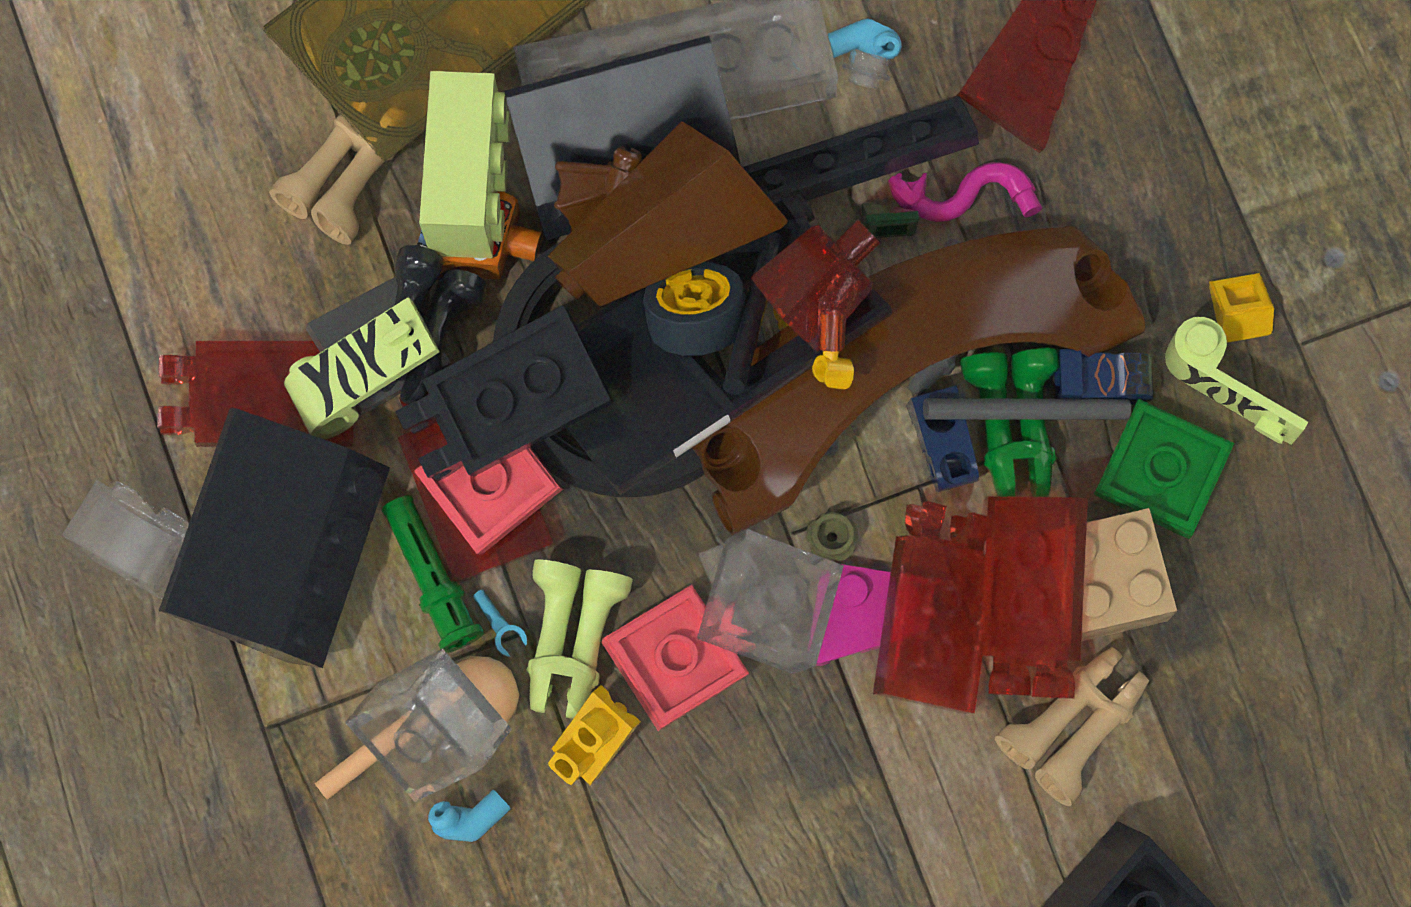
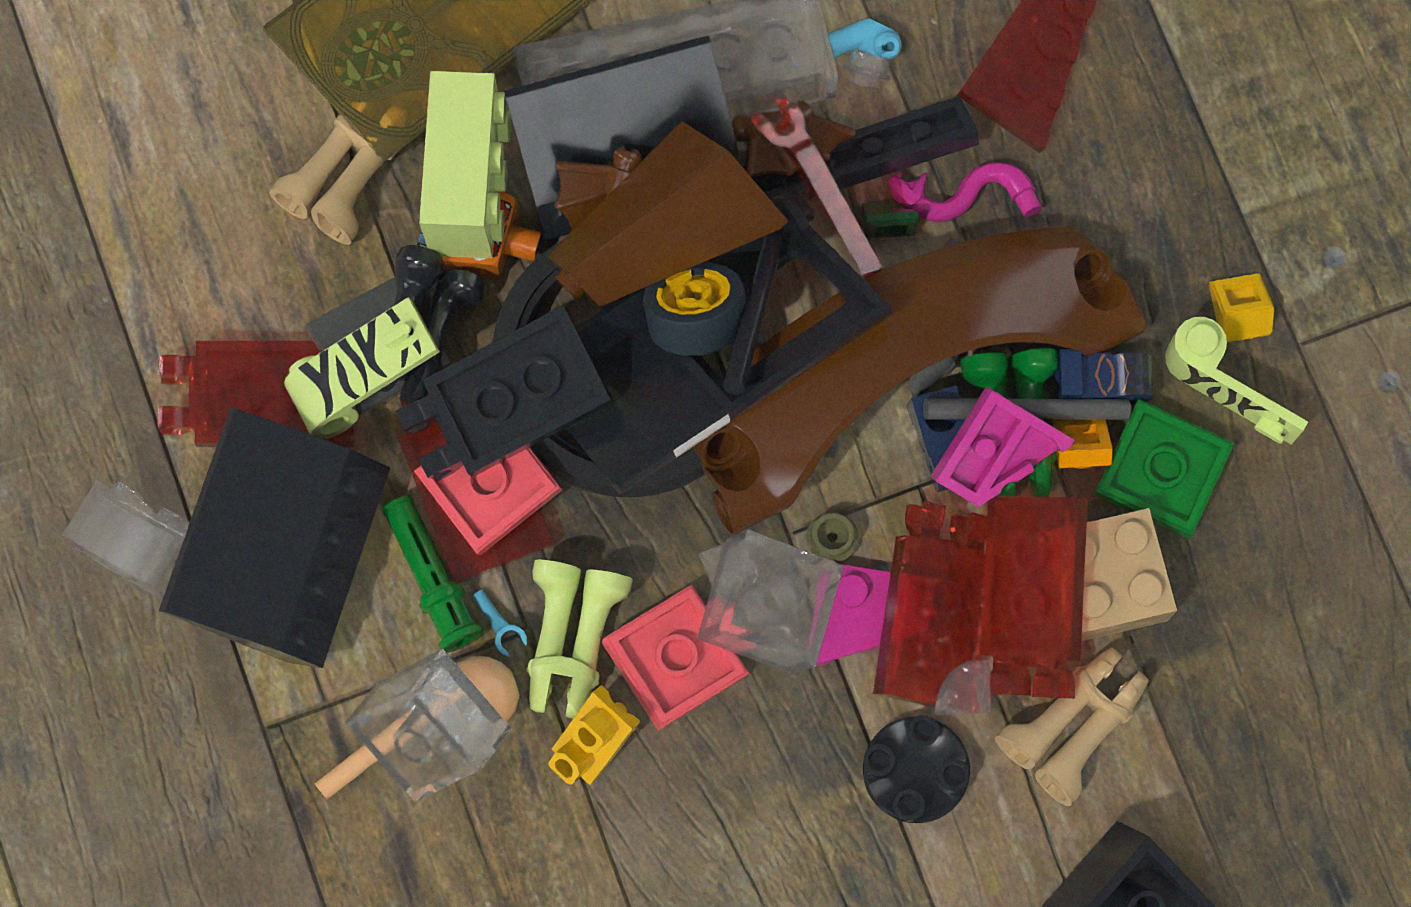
(464, 822): medium azure arm -> none
(769, 158): none -> reddish brown arm
(816, 289): clear red torso -> none
(819, 184): none -> clear red tile
(916, 769): none -> black dish
(966, 690): none -> clear tile
(995, 448): none -> dark pink wing
(1090, 447): none -> light orange plate

